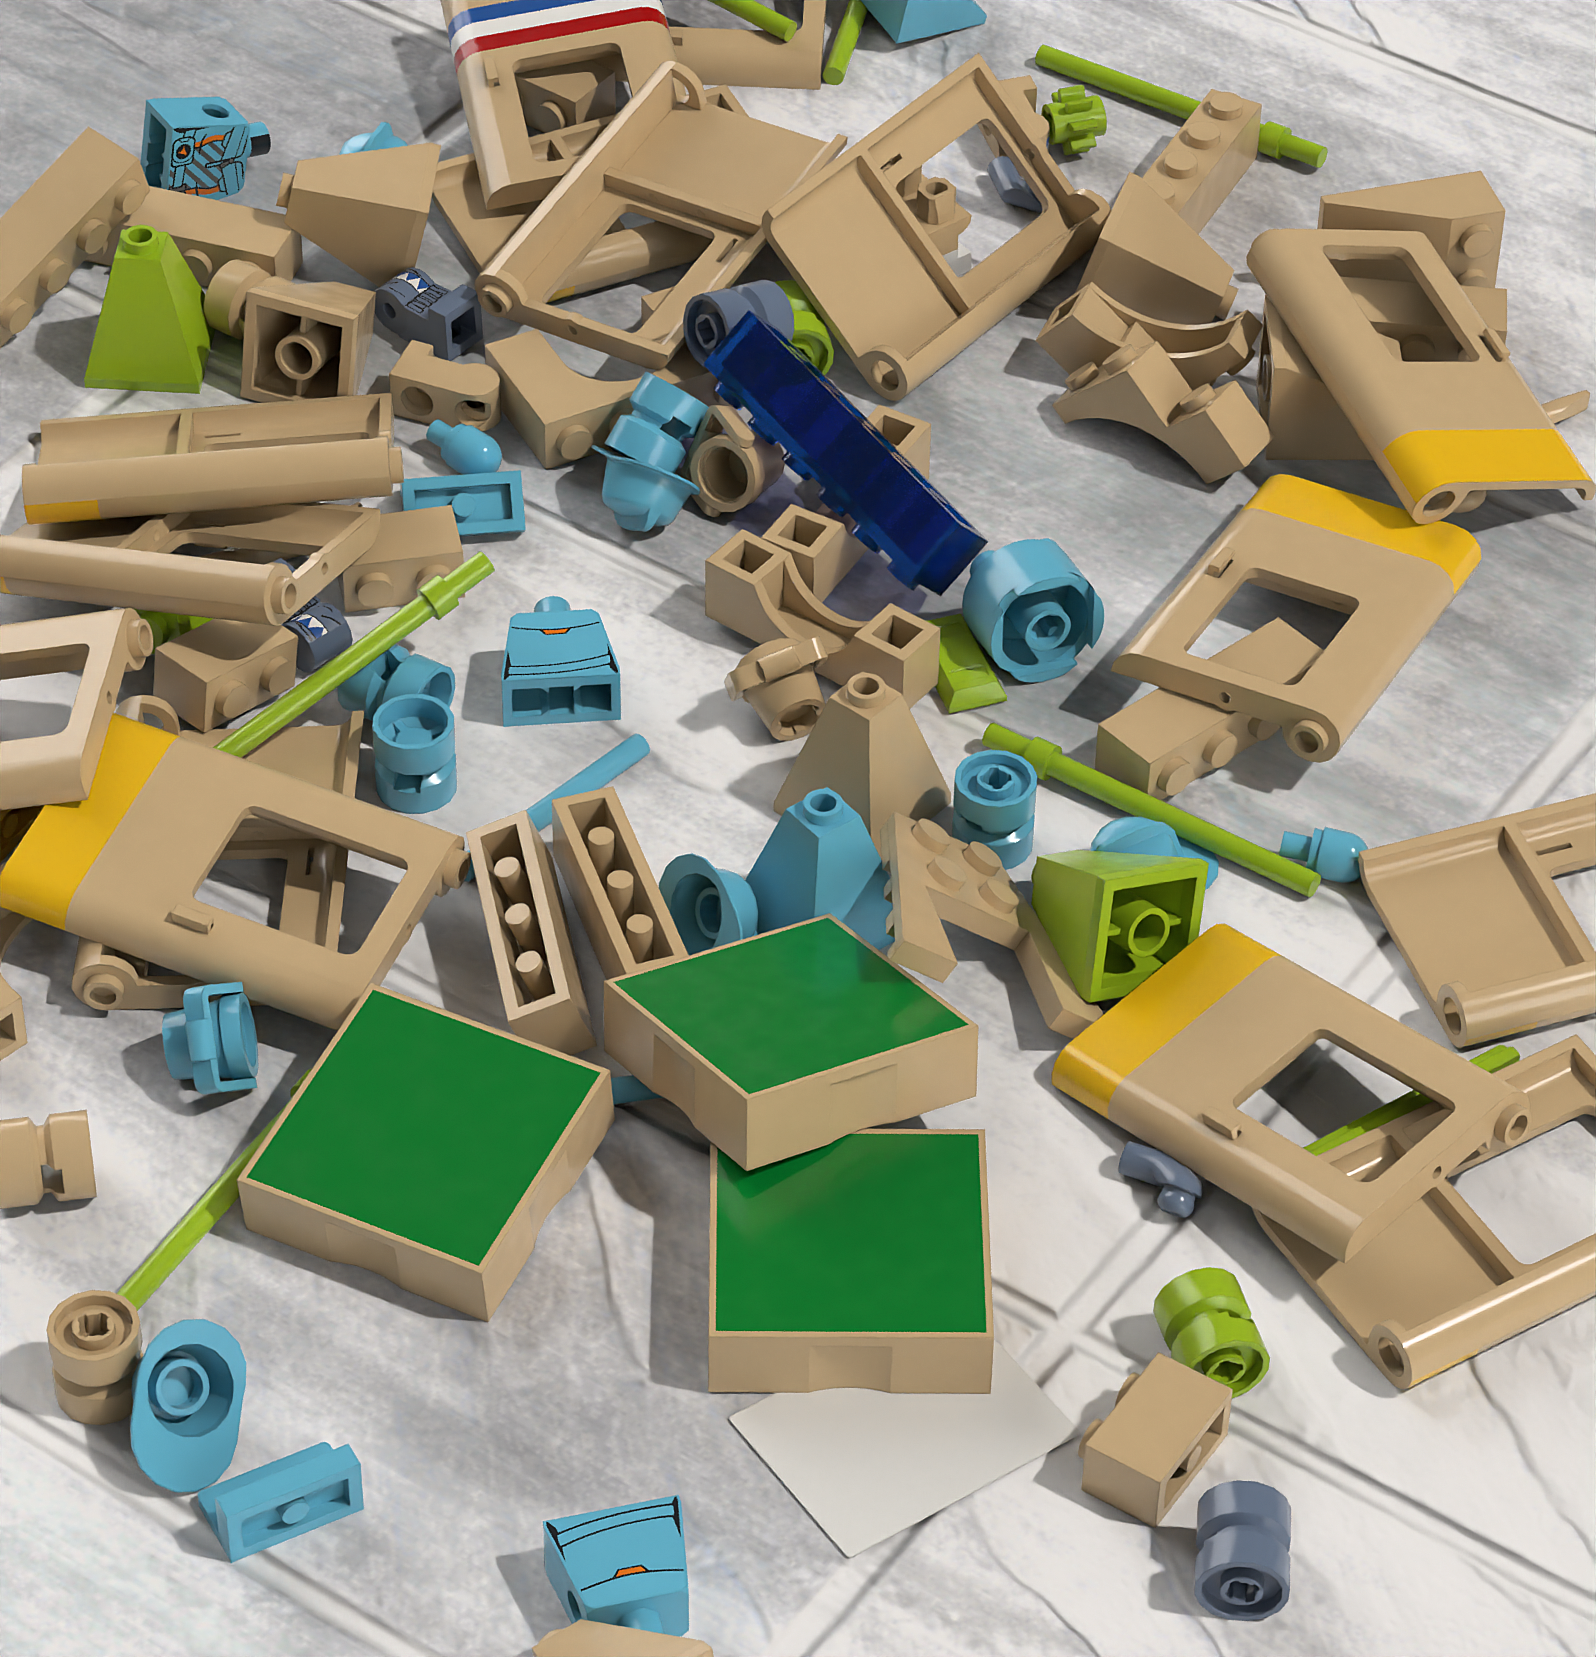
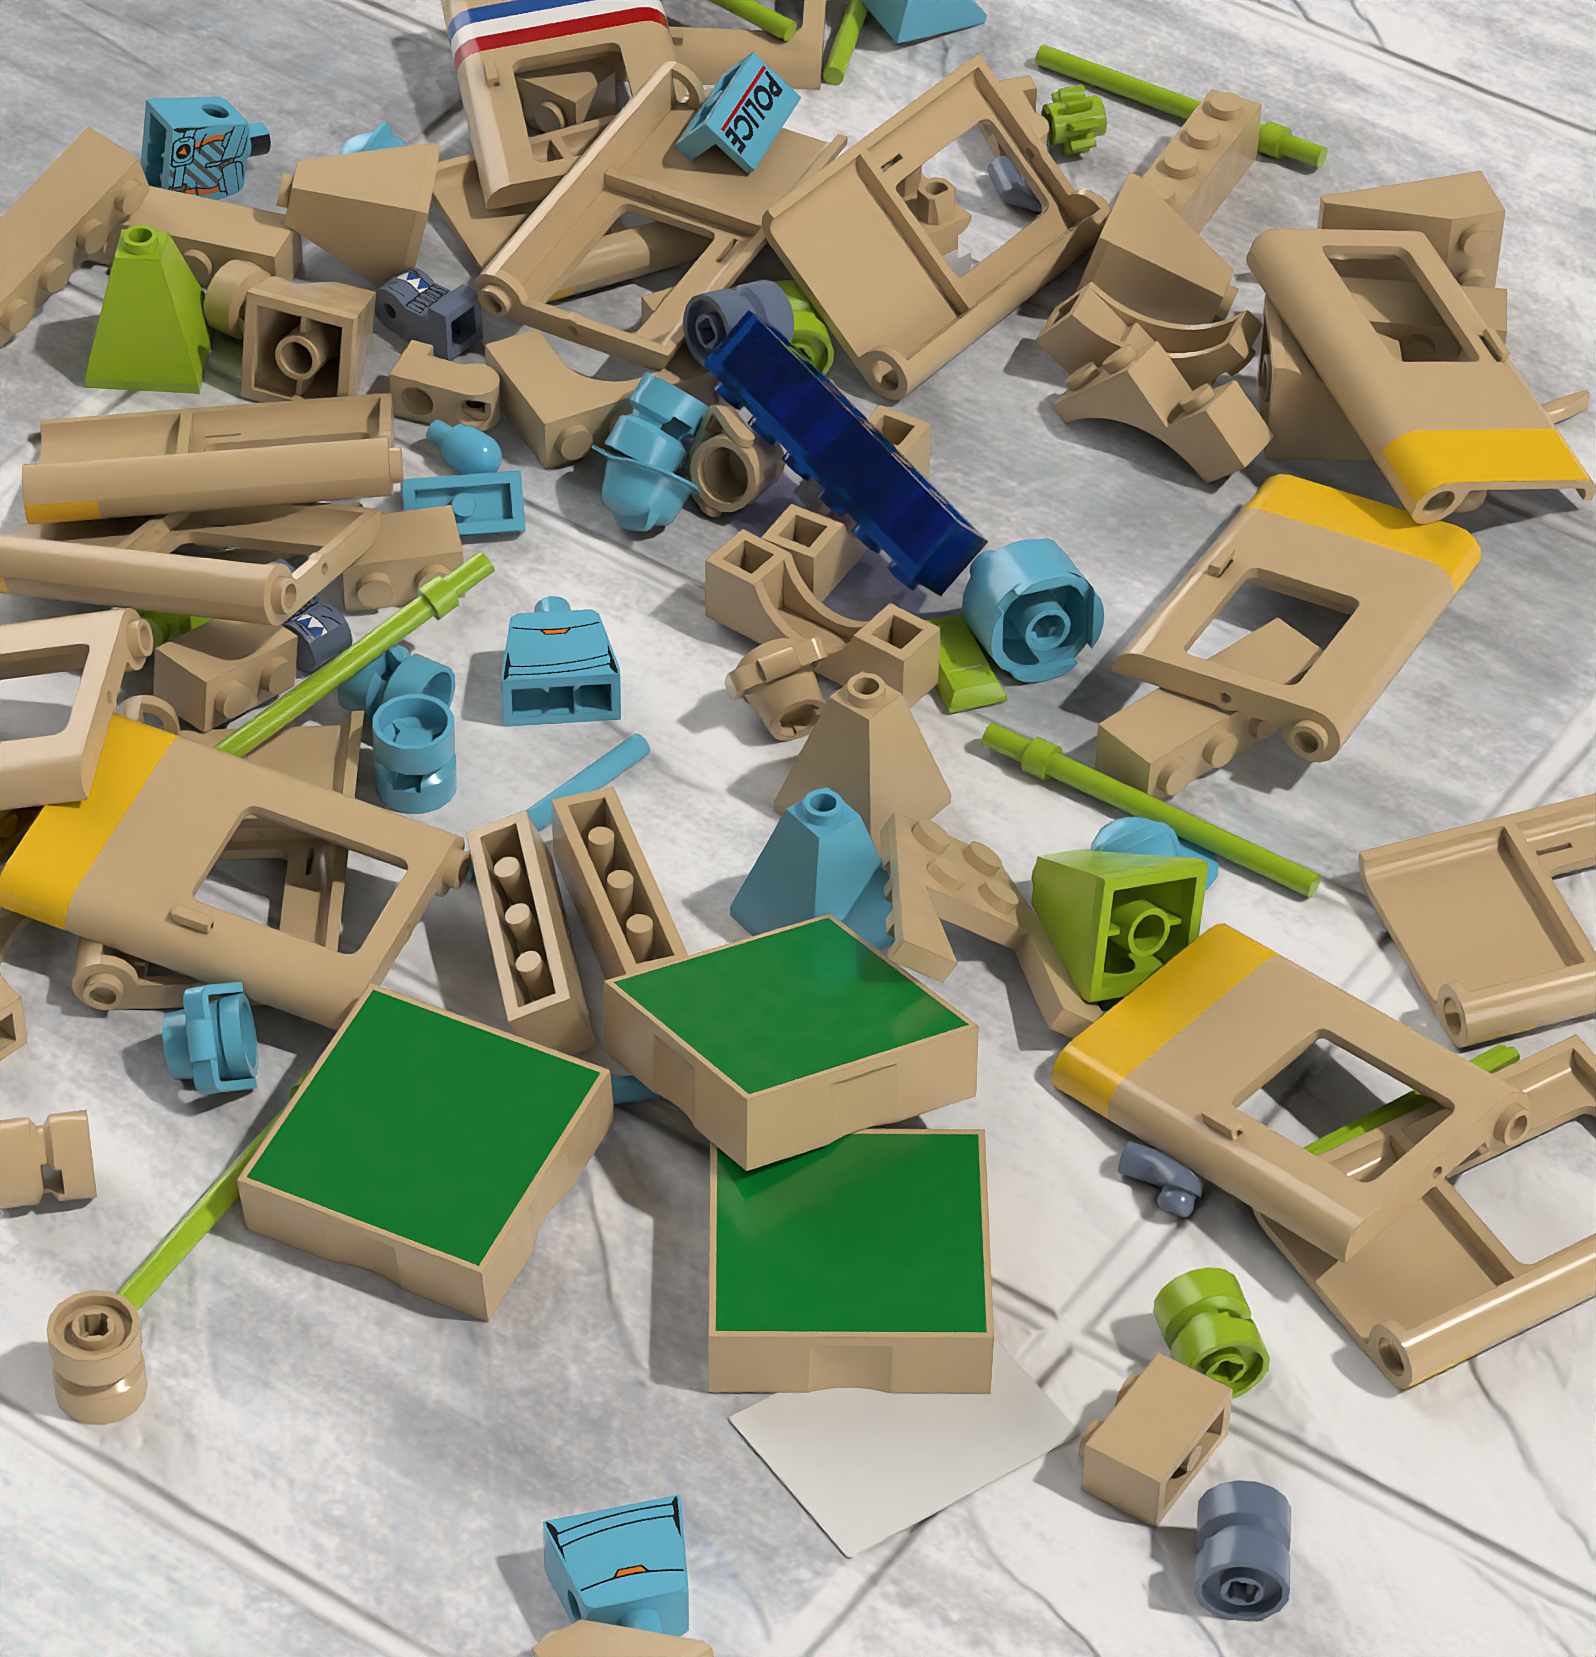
(187, 1405): medium azure piece -> none
(283, 1499): medium azure panel -> none
(708, 903): medium azure piece -> none
(741, 114): none -> medium azure panel
(996, 804): medium azure wheel -> none
(1328, 852): medium azure cylinder -> none

